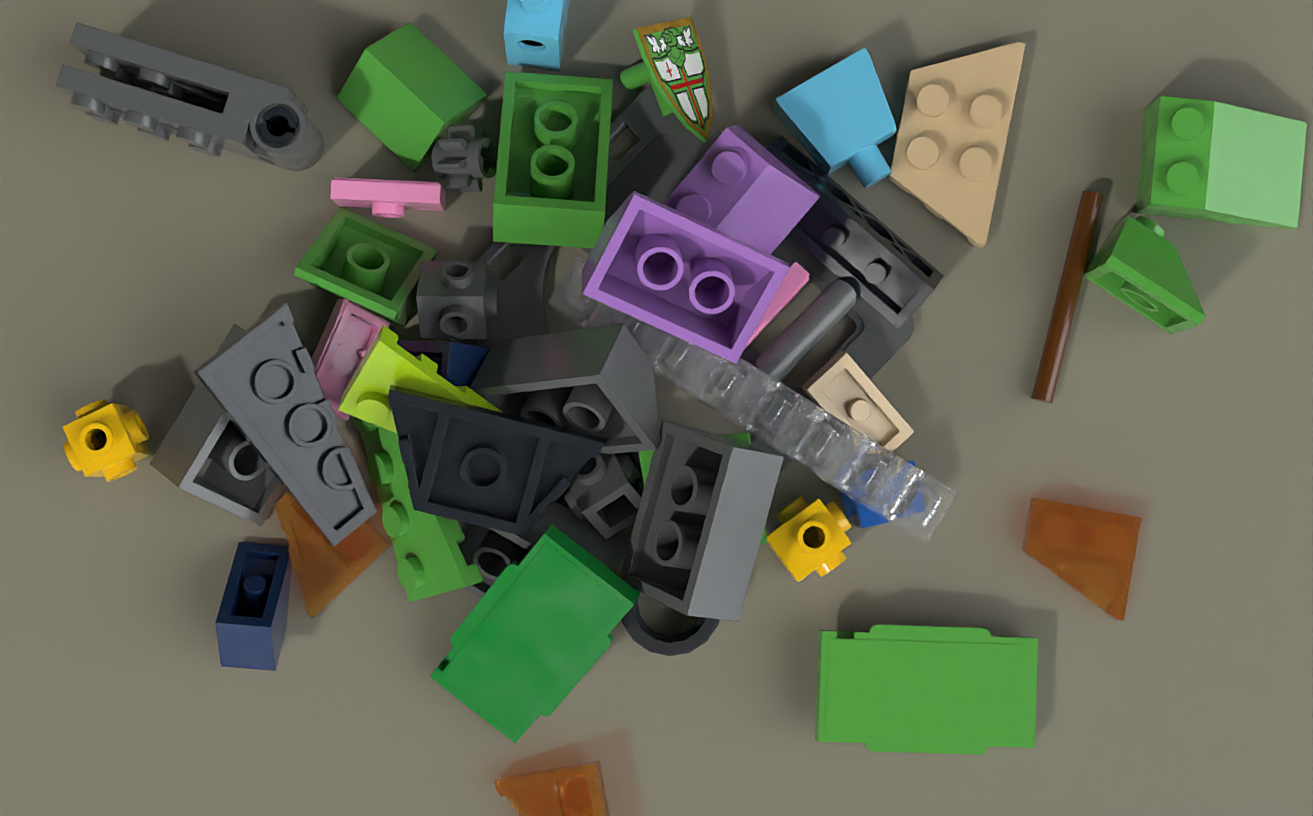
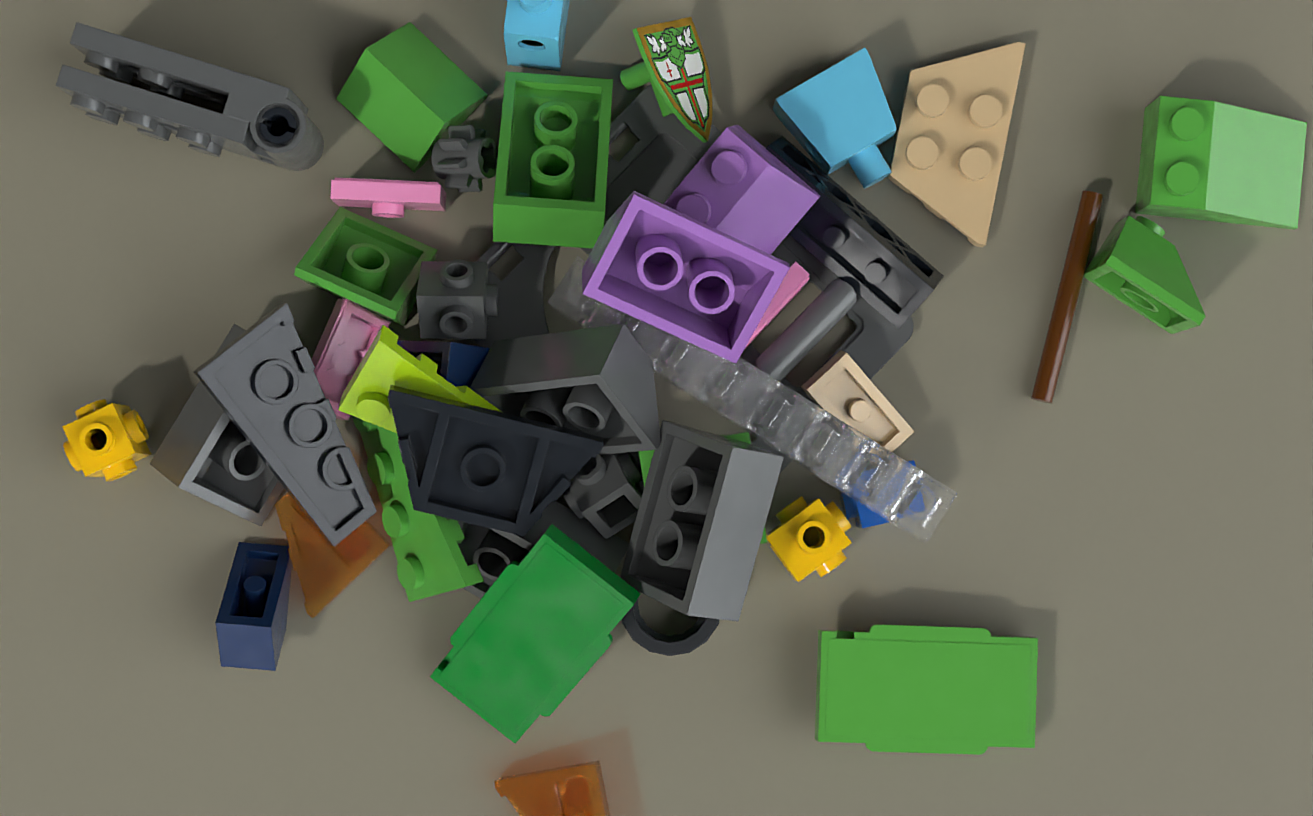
(1085, 549): clear orange wing -> none

